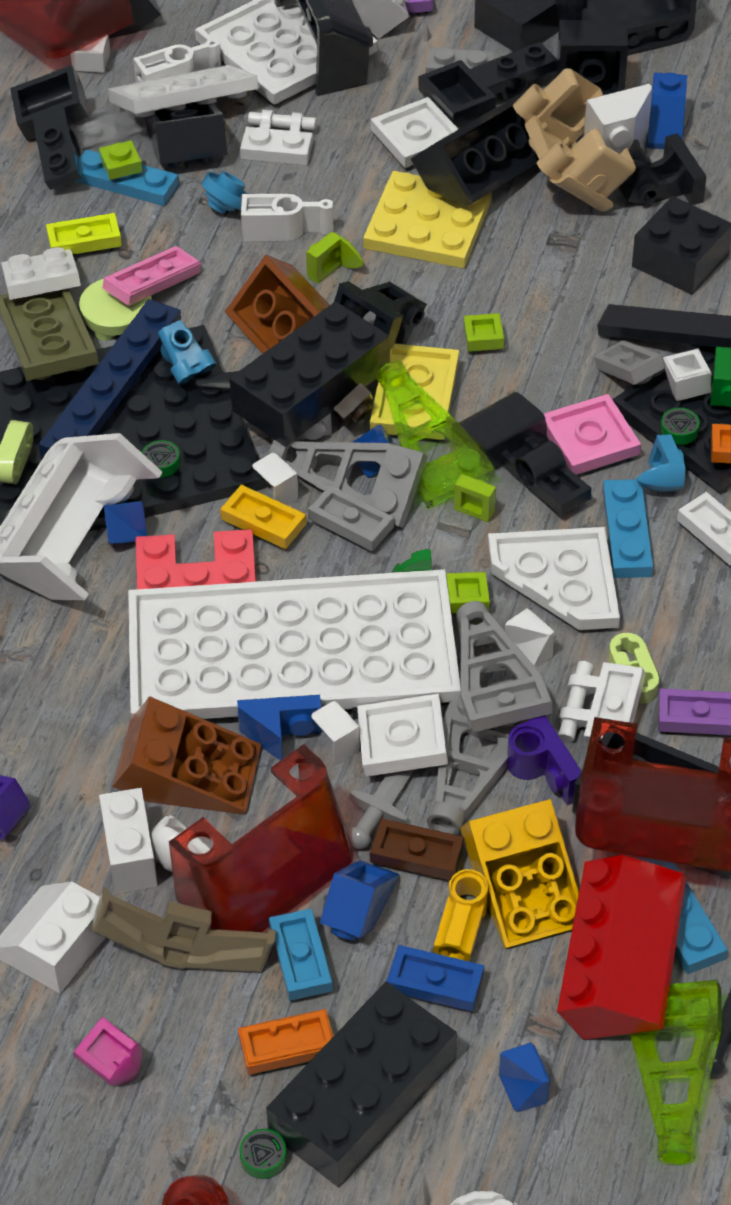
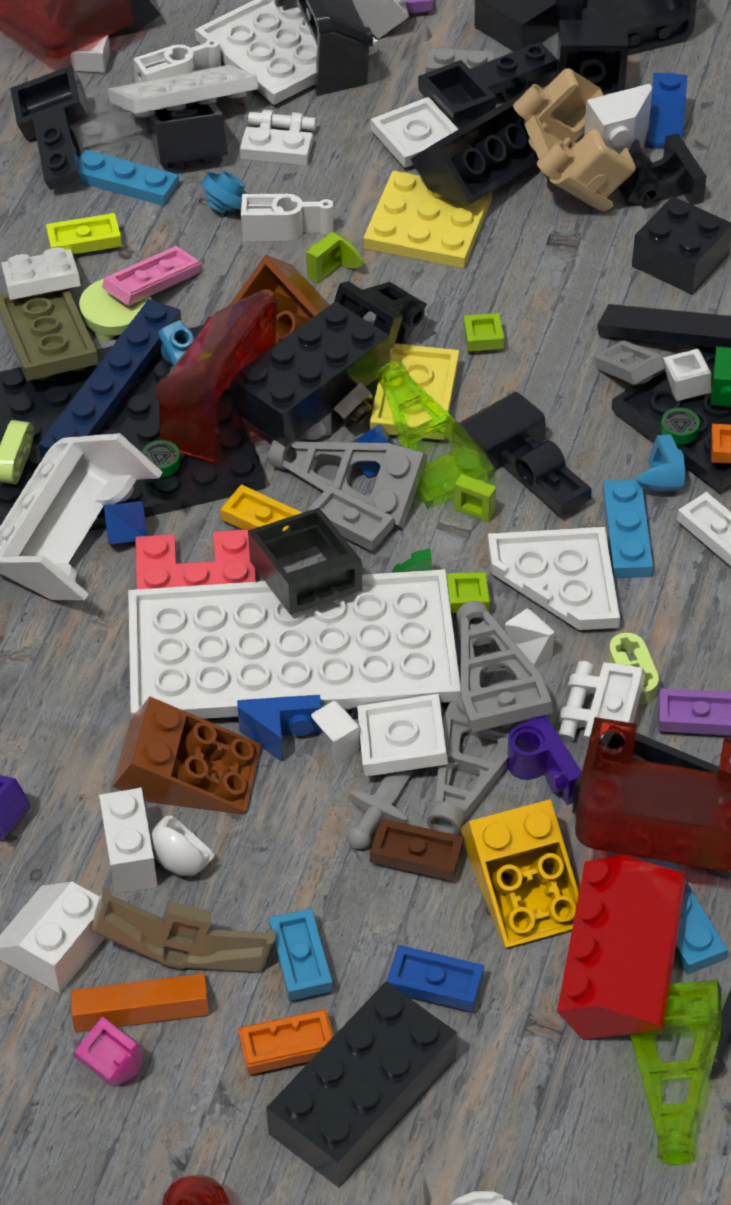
(120, 160): lime plate -> none
(140, 1002): none -> orange slope
(204, 371): none -> clear red windscreen
(263, 1153): tile -> none
(272, 863): clear red windscreen -> none
(280, 476): white slope -> none
(313, 584): none -> pearl dark grey window
(357, 899): blue slope -> none
(462, 917): yellow piece -> none
(524, 1077): blue slope -> none
(591, 434): bright pink plate -> none

